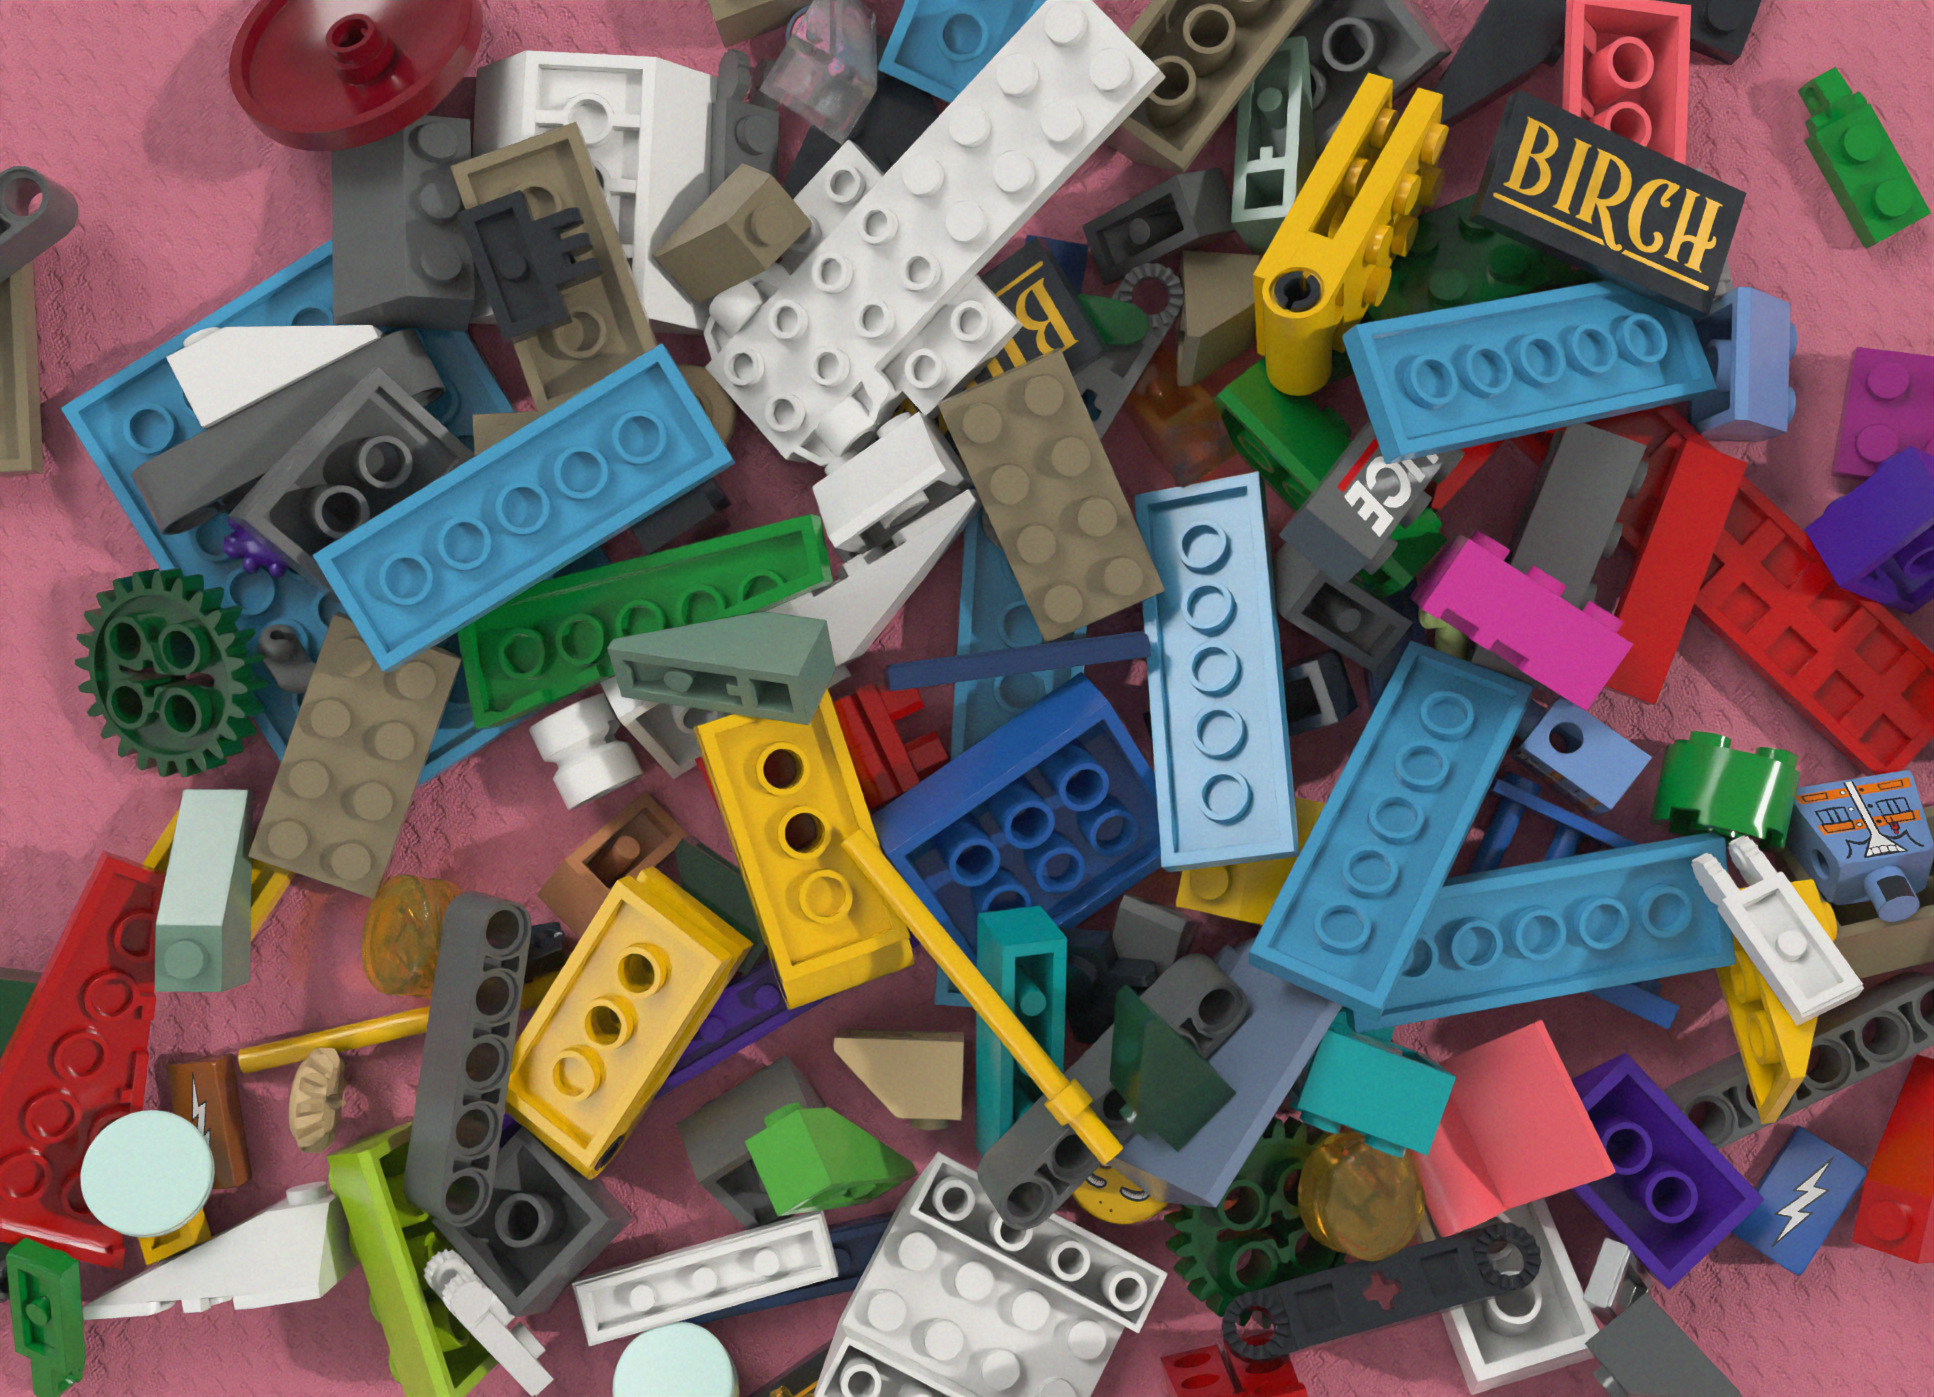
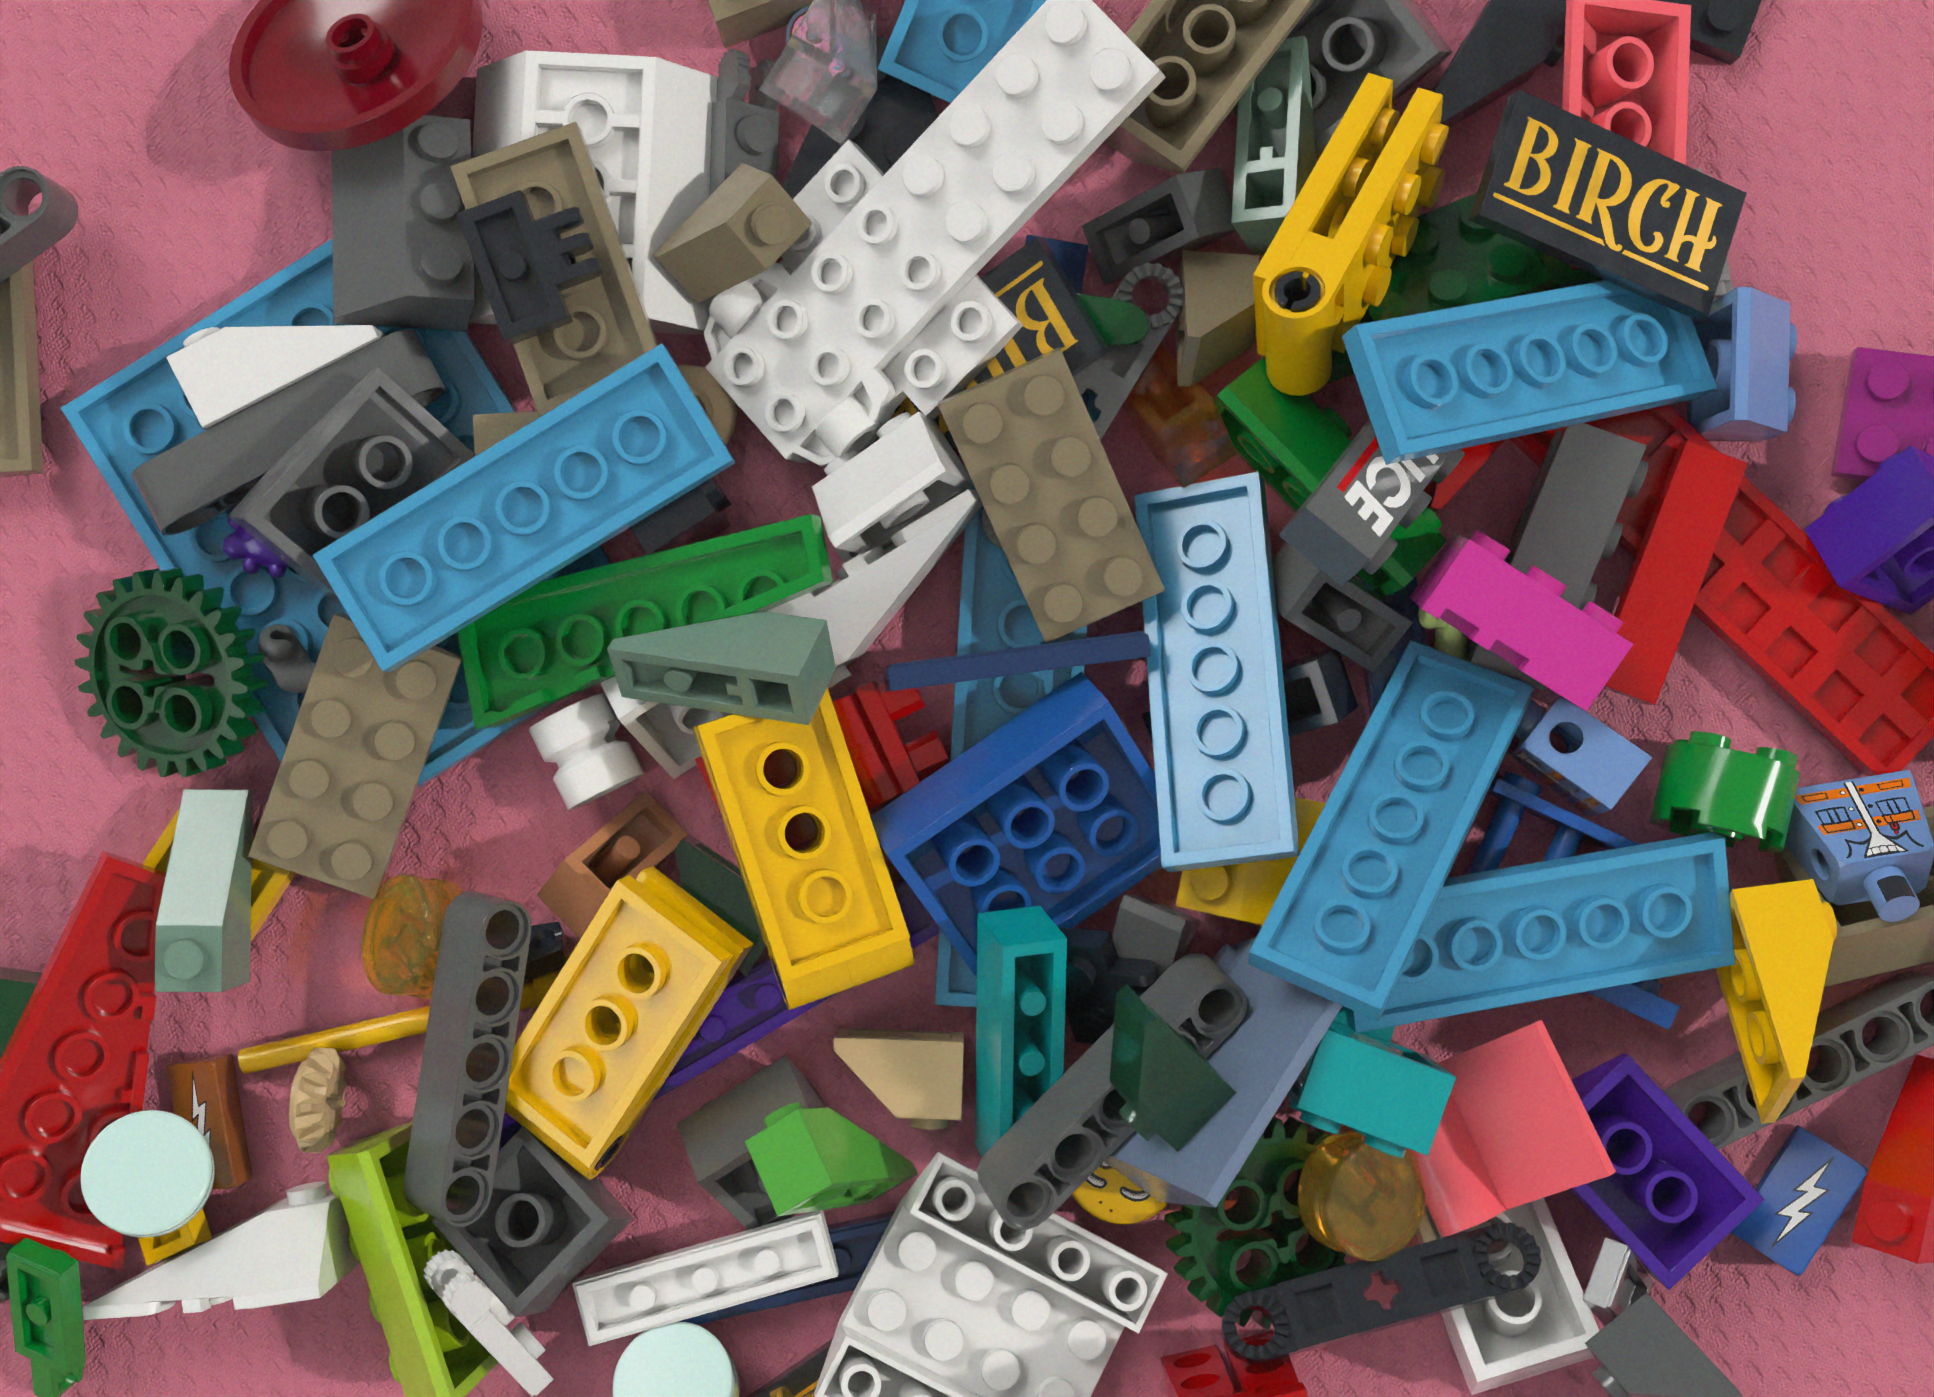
(1066, 1098): yellow bar -> none
(1778, 932): white hinge -> none
(1859, 160): green hinge -> none

